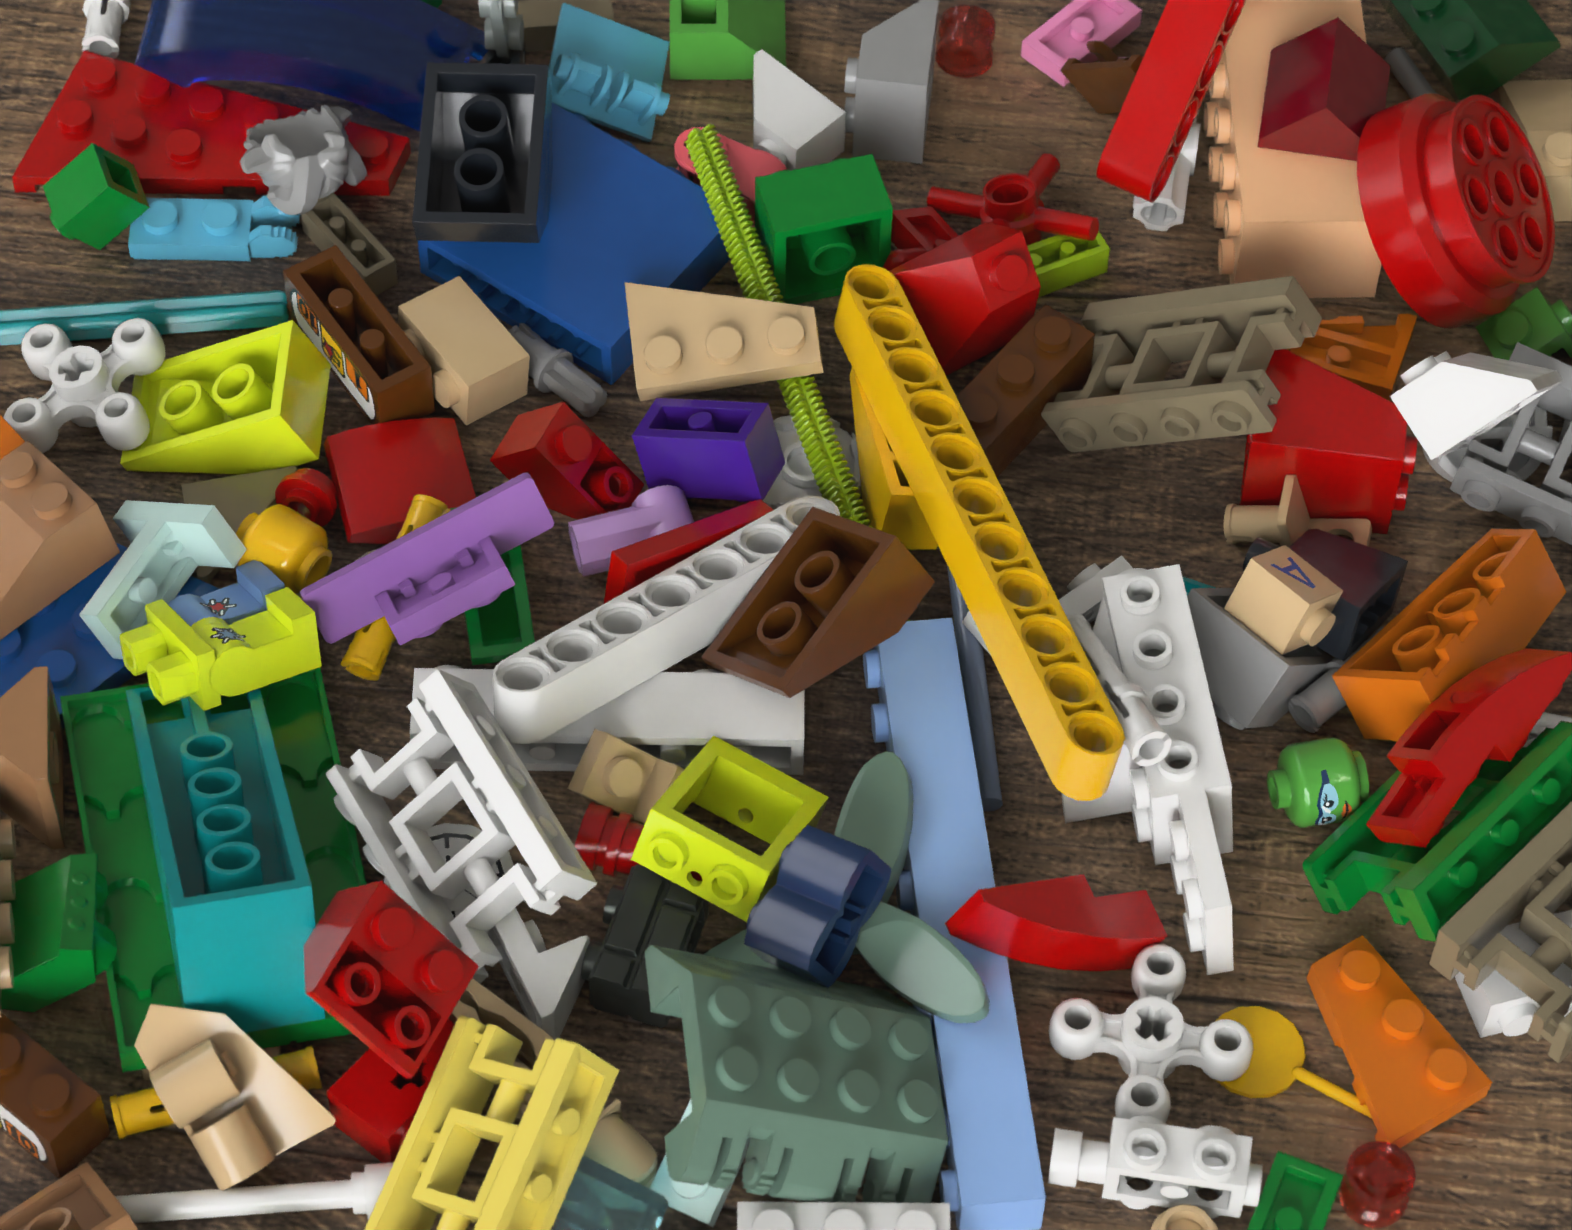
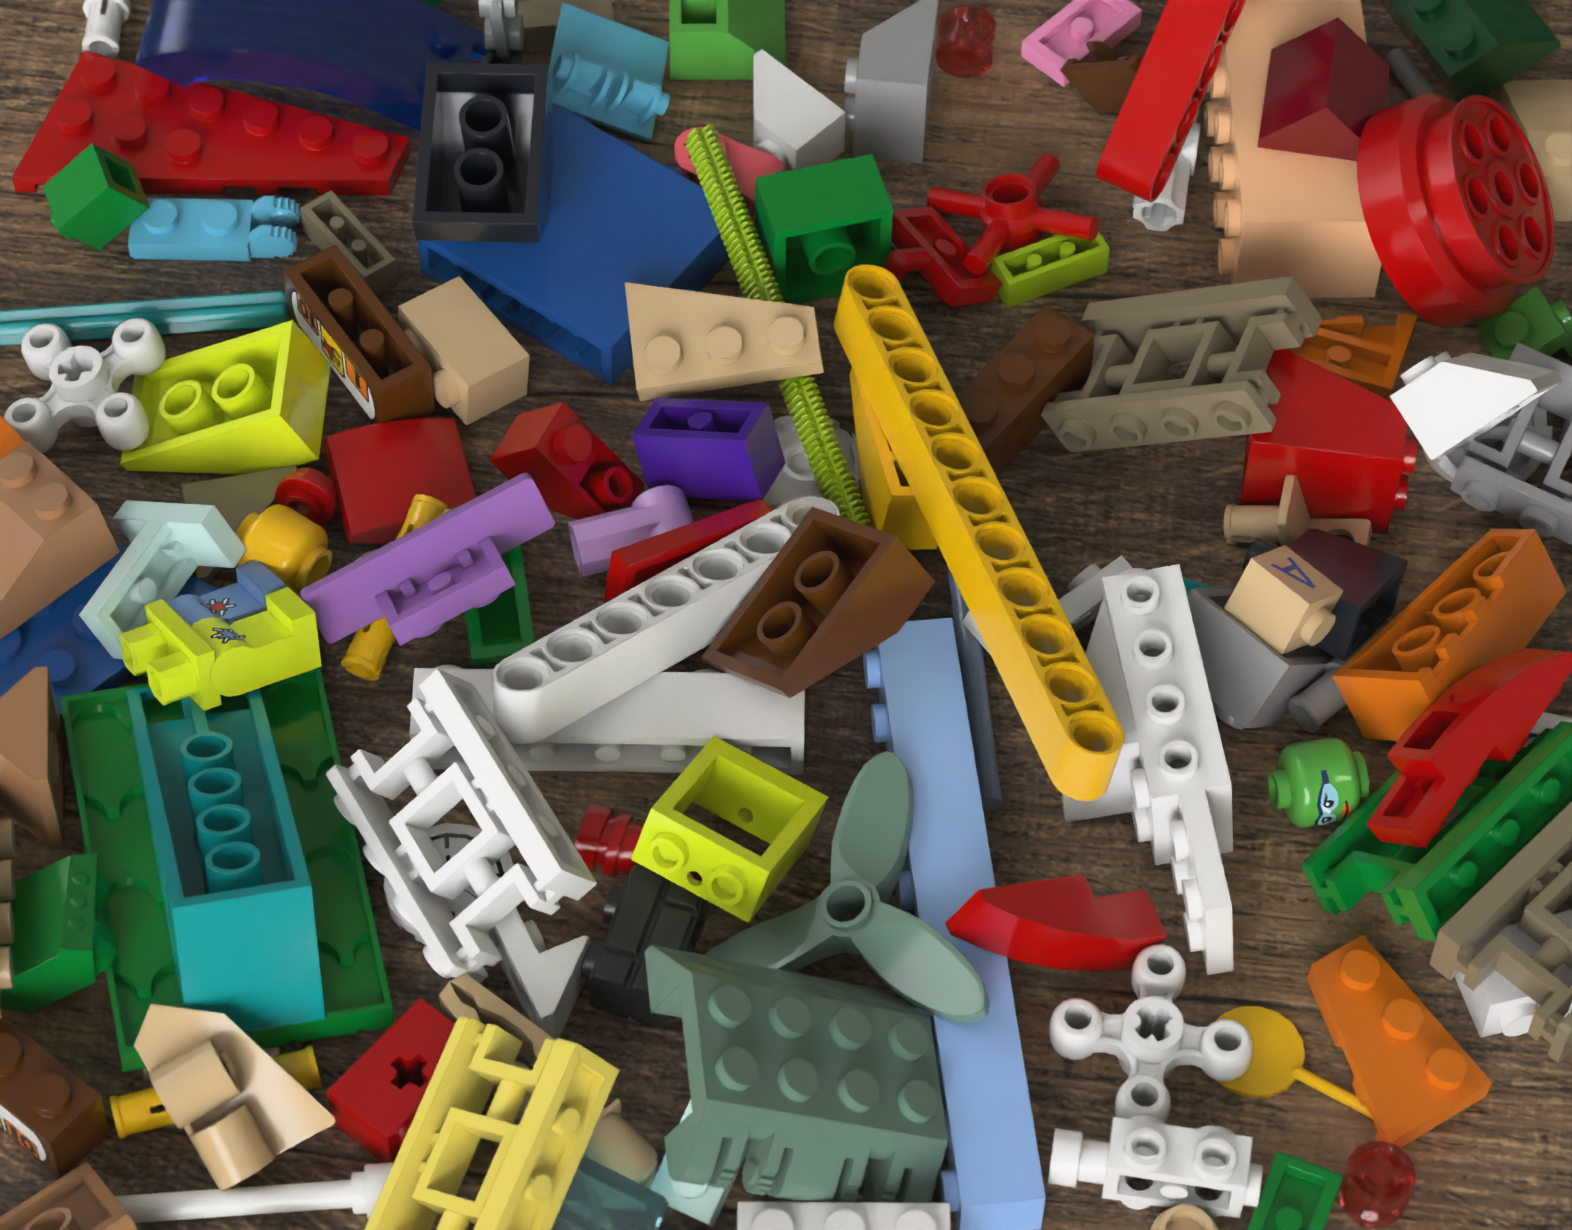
(303, 157): light grey hair -> none
(385, 973): red slope -> none
(555, 372): light grey axle -> none
(622, 776): tan bracket -> none
(817, 905): dark blue brick -> none
(972, 293): red slope -> none
(1142, 733): white pin -> none

